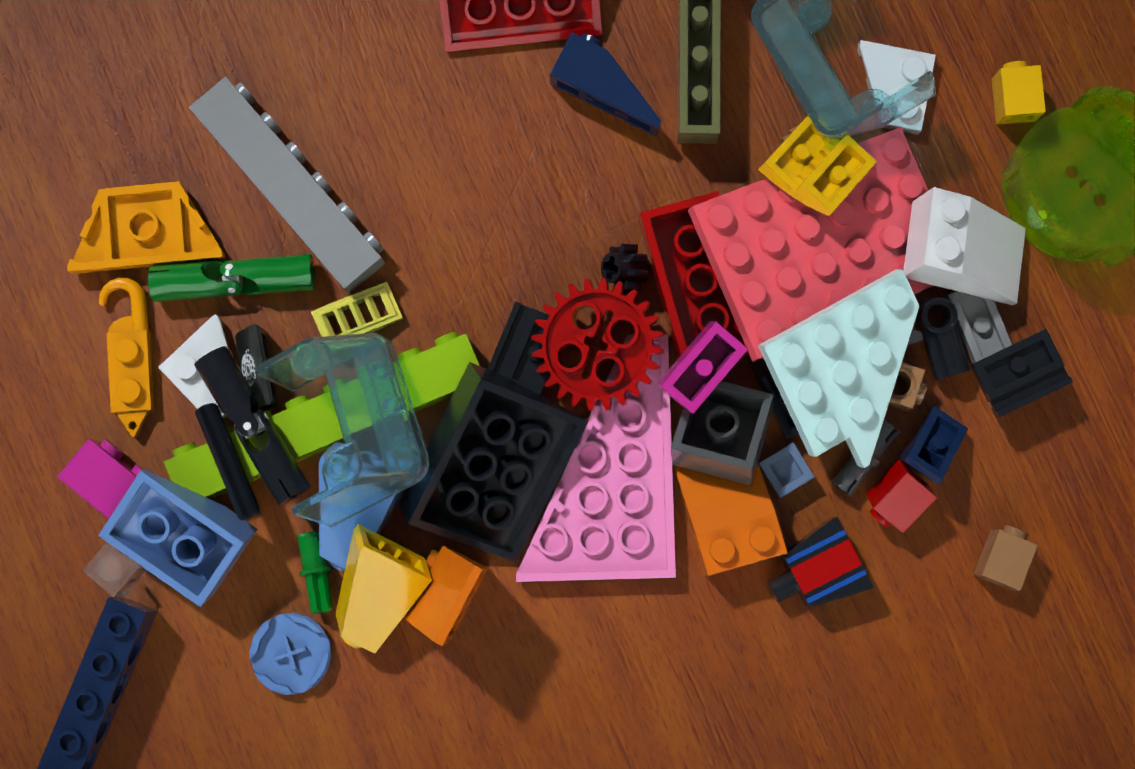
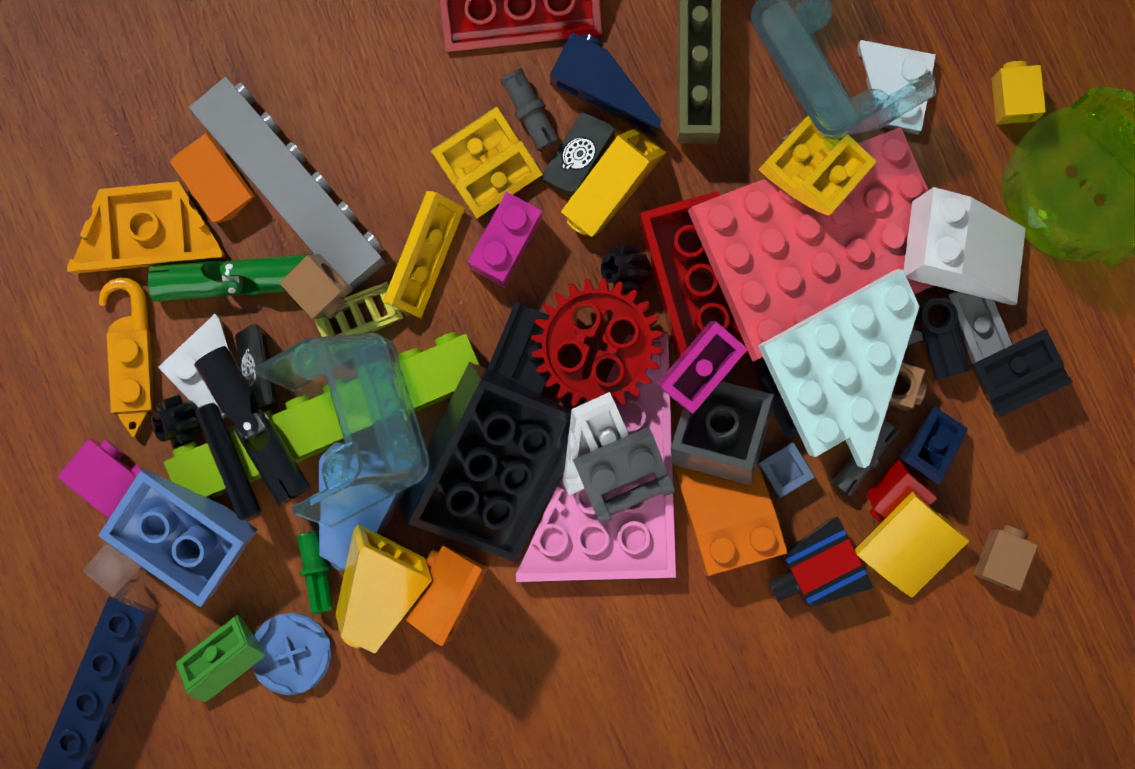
(175, 421): none -> black gear
(212, 179): none -> orange slope
(219, 659): none -> bright green slope
(317, 287): none -> medium nougat brick
(423, 254): none -> yellow plate
(486, 162): none -> yellow slope
(505, 240): none -> dark pink brick
(529, 109): none -> dark grey pin
(578, 154): none -> pearl dark grey slope
(591, 428): none -> white wing
(612, 181): none -> yellow slope
(619, 465): none -> dark grey plate
(911, 545): none -> yellow slope

